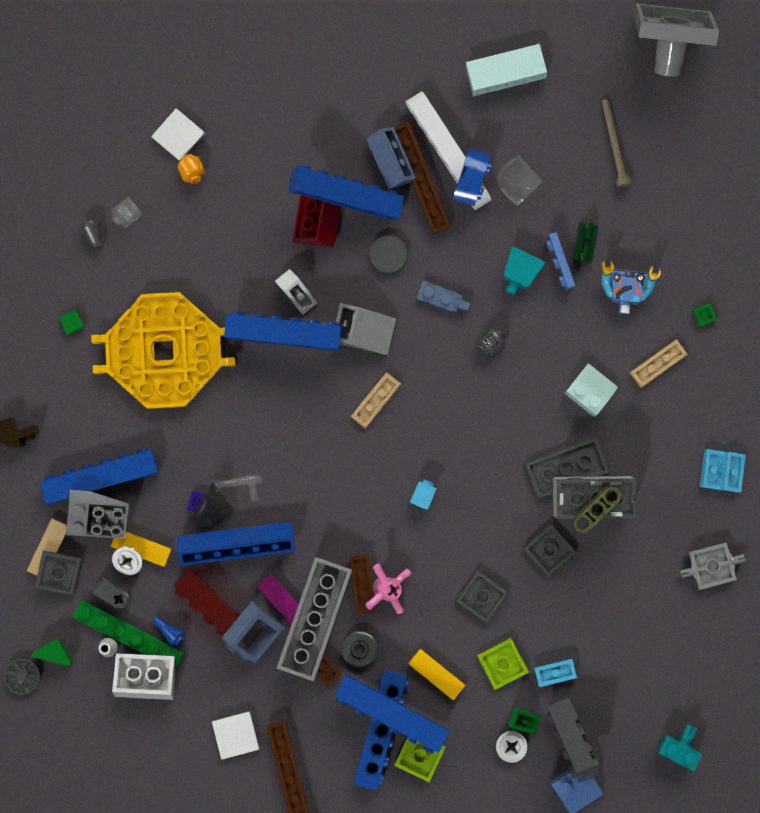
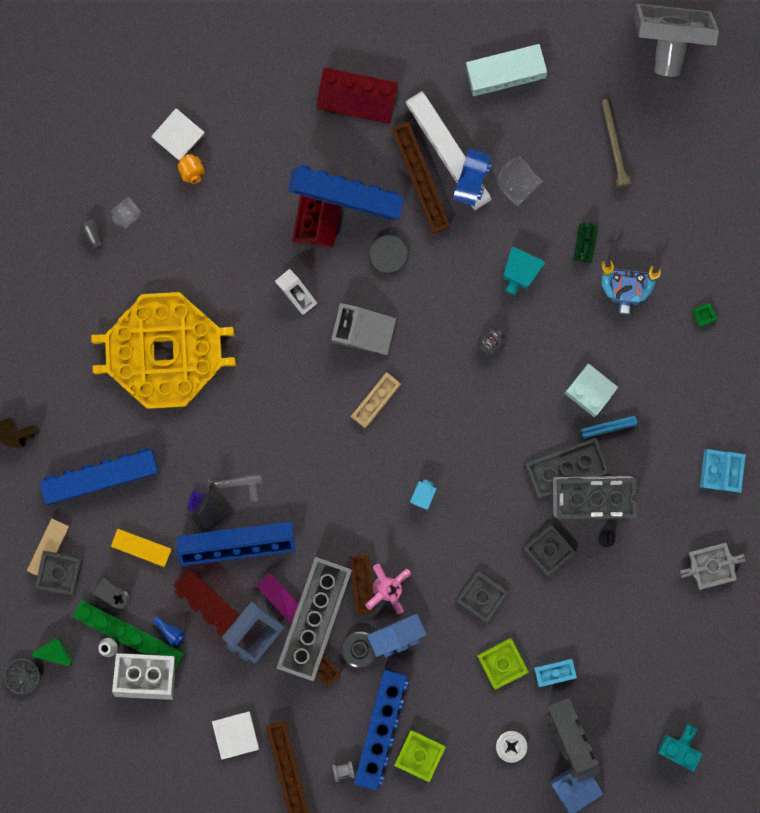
(71, 322): green tile -> none
(96, 515): light grey slope -> none
(127, 568): white gear -> none
(283, 332): blue brick -> none
(343, 771): none -> light grey bush
(357, 95): none -> dark red slope
(390, 158): sand blue brick -> none
(392, 713): blue brick -> none
(397, 636): none -> medium blue brick
(436, 674): yellow tile -> none
(441, 297): sand blue hinge -> none
(523, 720): green slope -> none
(559, 261): medium blue plate -> none
(605, 505): olive beam -> none
(606, 538): none -> black piece
(609, 427): none -> dark azure axle
(658, 363): tan tile -> none

